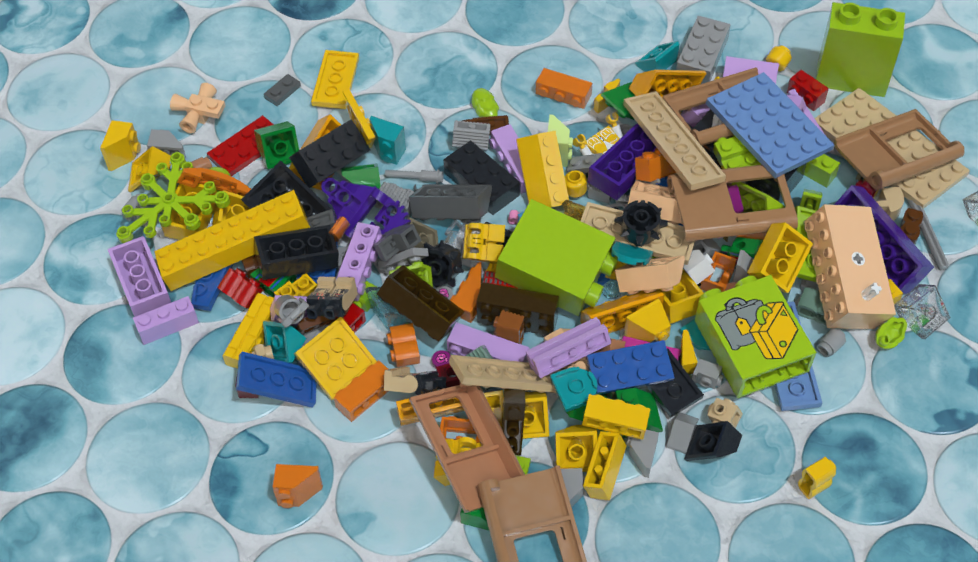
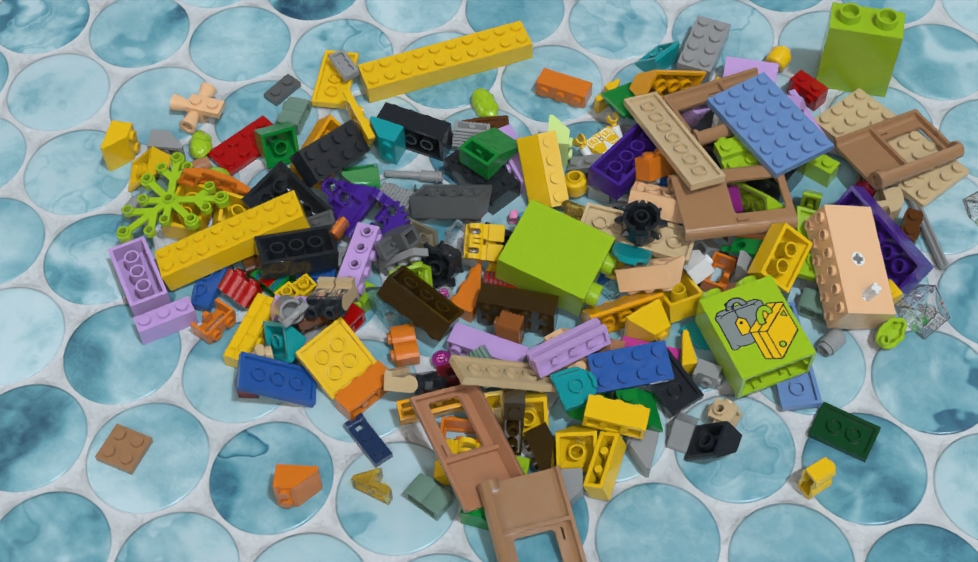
(124, 449): none -> medium nougat plate
(200, 144): none -> lime arm
(223, 314): none -> orange window
(296, 112): none -> sand green brick
(343, 65): none -> light grey plate
(368, 440): none -> dark blue plate
(368, 483): none -> clear yellow slope
(422, 132): none -> black brick
(429, 496): none -> sand green brick
(445, 61): none -> yellow brick
(487, 152): none -> green slope
(542, 445): none -> dark brown slope
(844, 432): none -> dark green tile

